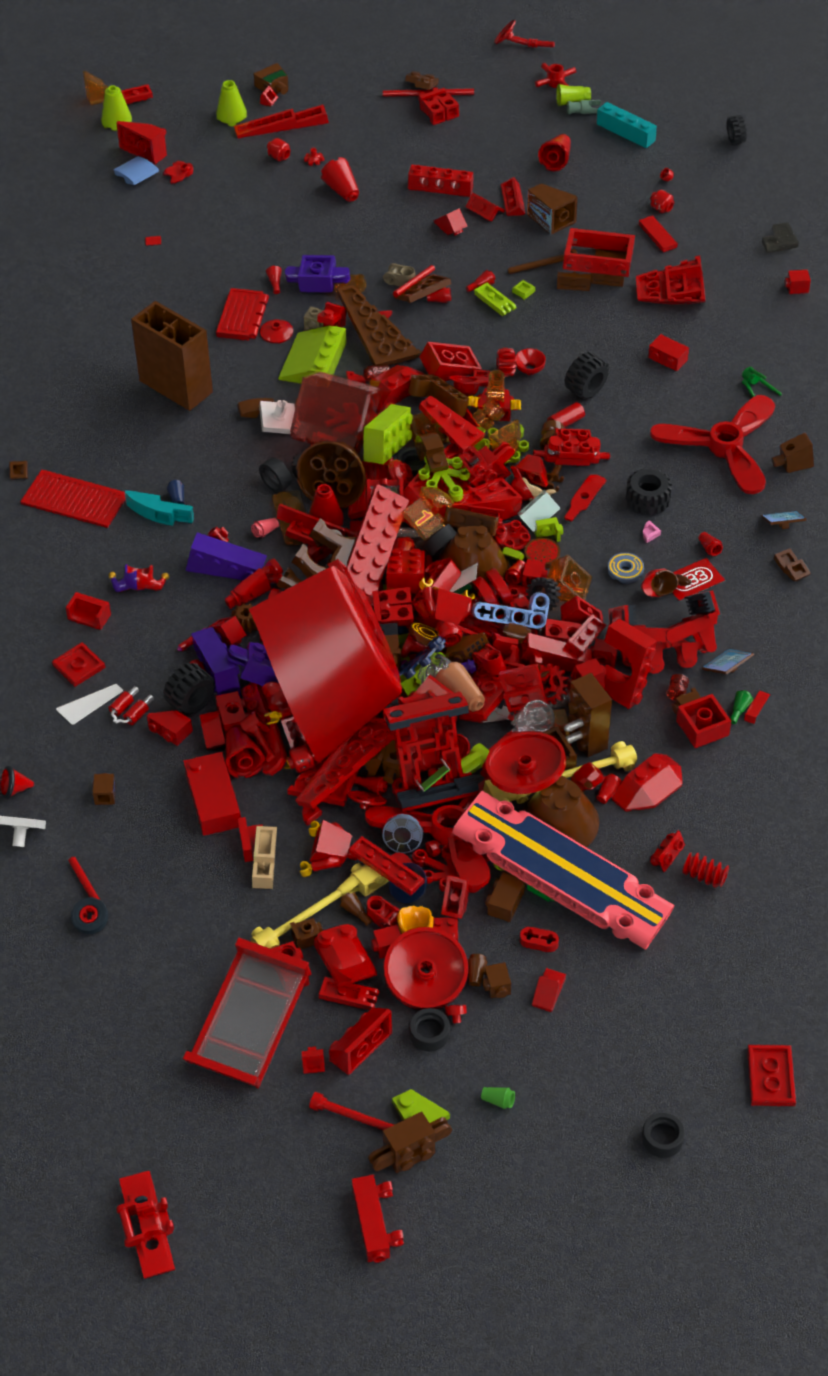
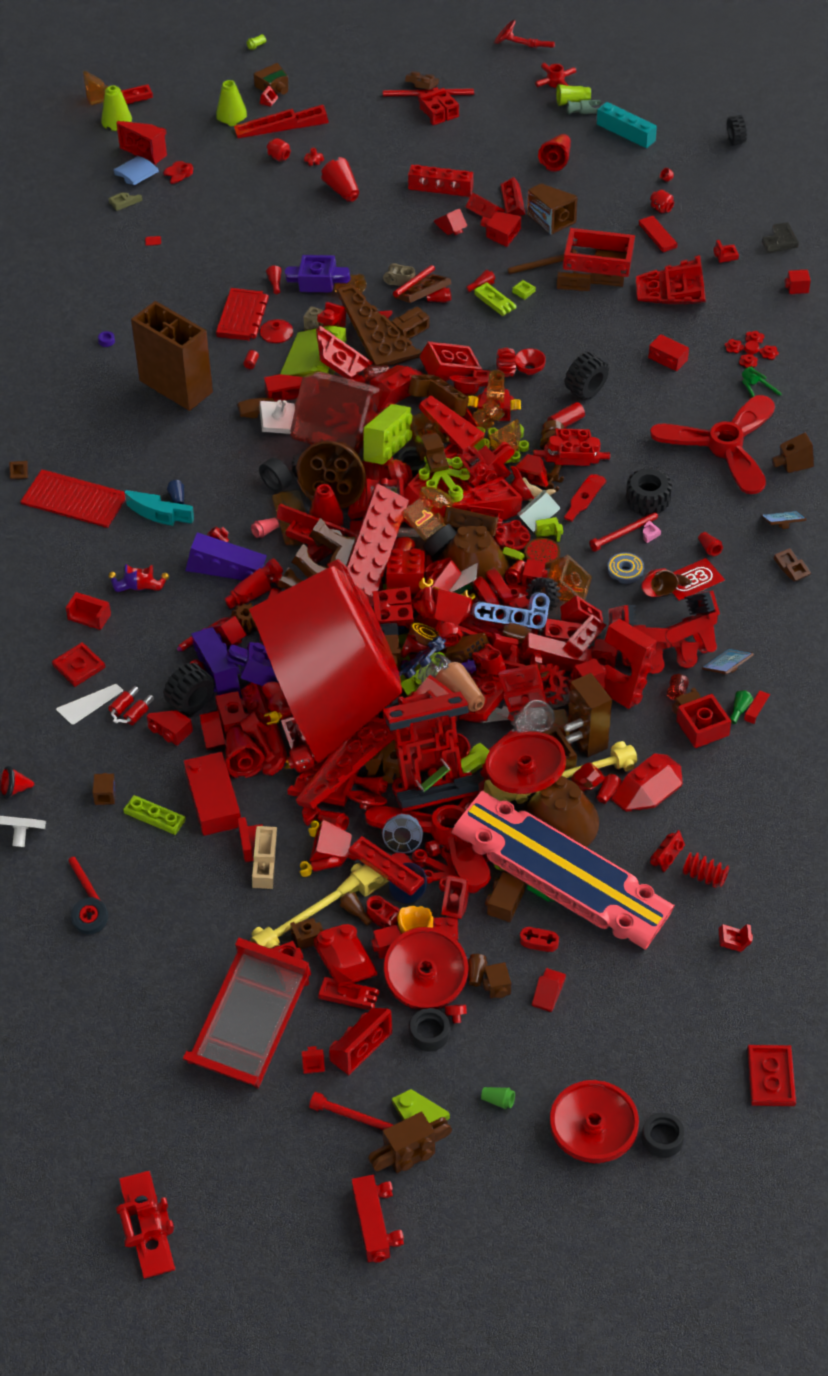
(106, 339): none -> dark purple tile
(124, 200): none -> olive tile
(154, 814): none -> lime tile
(251, 359): none -> red hinge
(252, 43): none -> lime pin
(282, 387): none -> red slope
(332, 817): none -> red cone
(339, 355): none -> red wing
(412, 322): none -> reddish brown brick
(502, 227): none -> red torso
(594, 1121): none -> red dish
(596, 544): none -> red bar
(725, 253): none -> red bracket
(735, 938): none -> red bracket
(751, 347): none -> red plant

